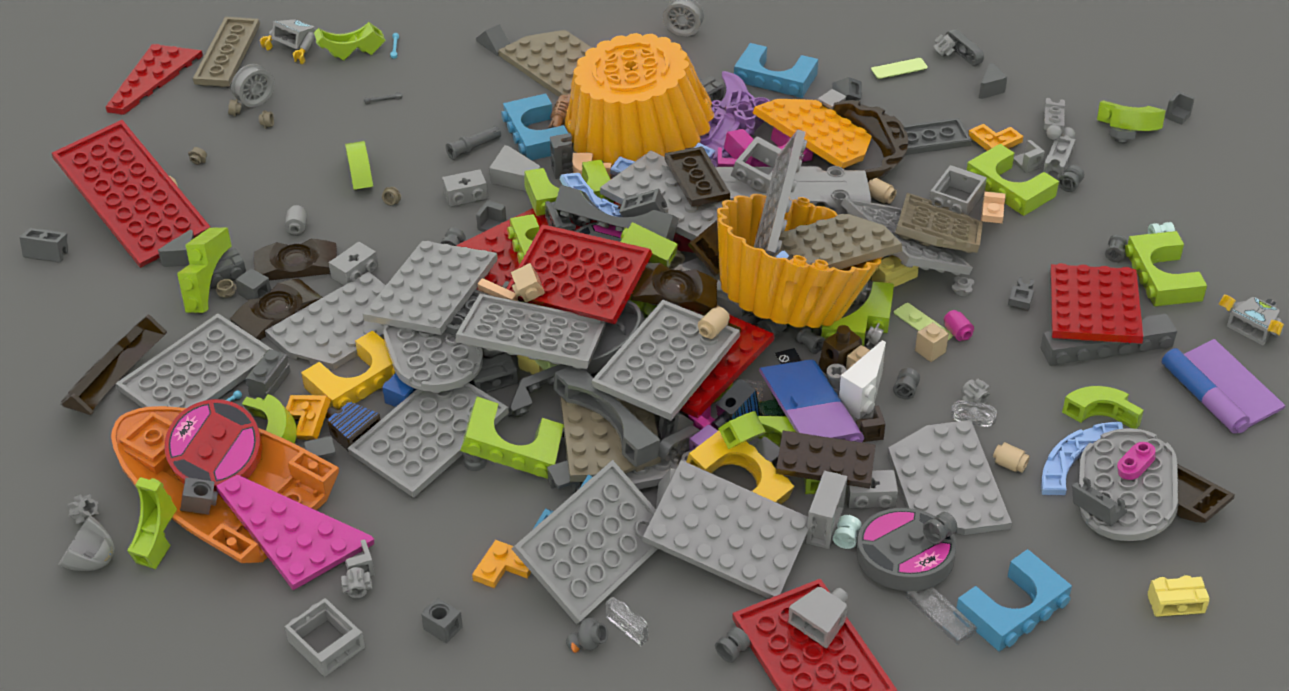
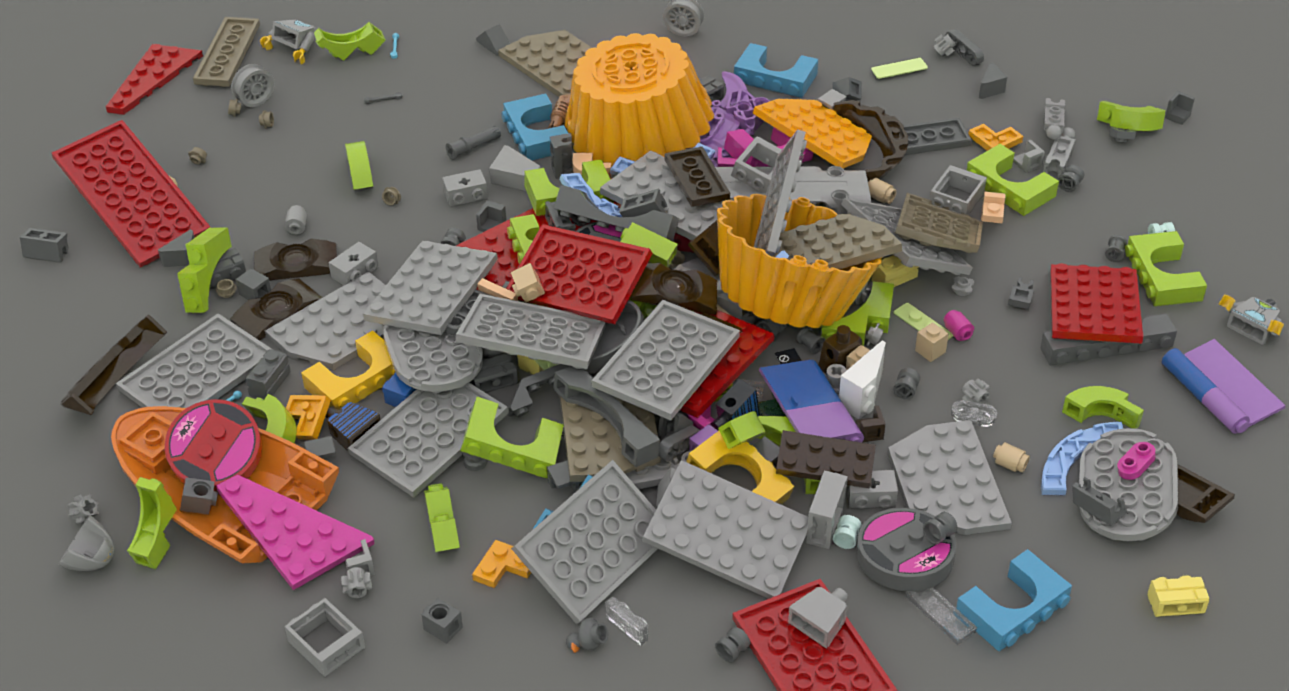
(441, 517): none -> lime arch
(713, 322): tan brick -> none

